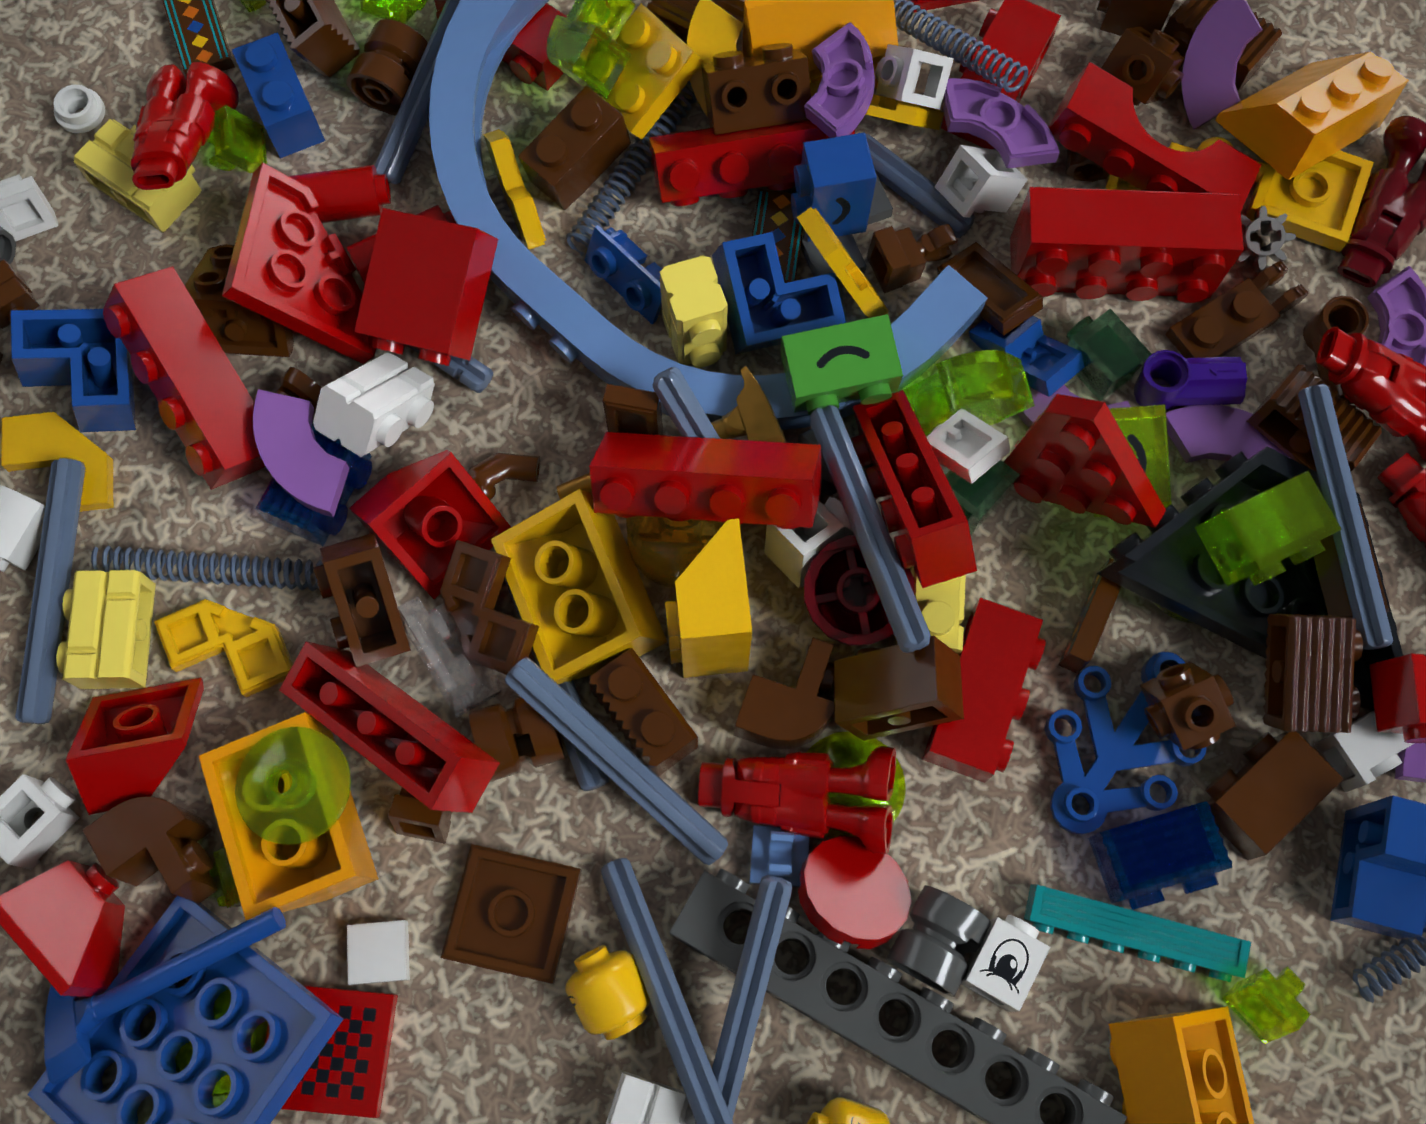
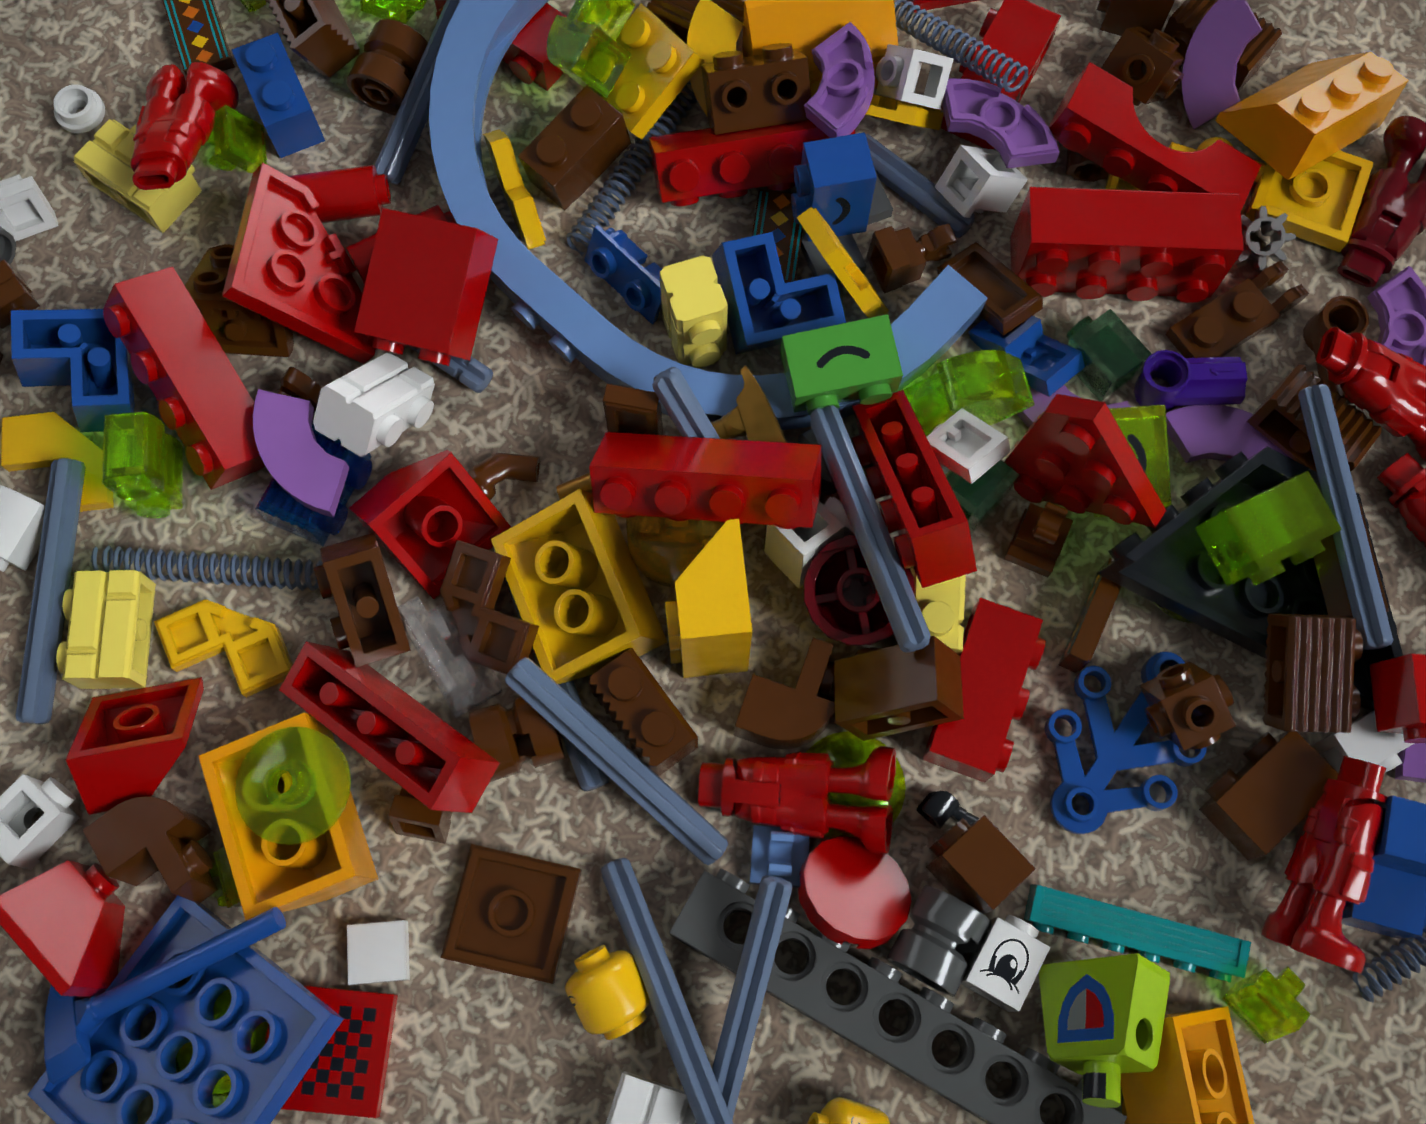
(143, 464): none -> clear neon green brick
(940, 806): none -> black hand
(978, 864): none -> reddish brown brick
(1039, 538): none -> reddish brown piece
(1104, 1020): none -> lime torso
(1160, 853): clear blue brick -> none
(1336, 862): none -> red piece

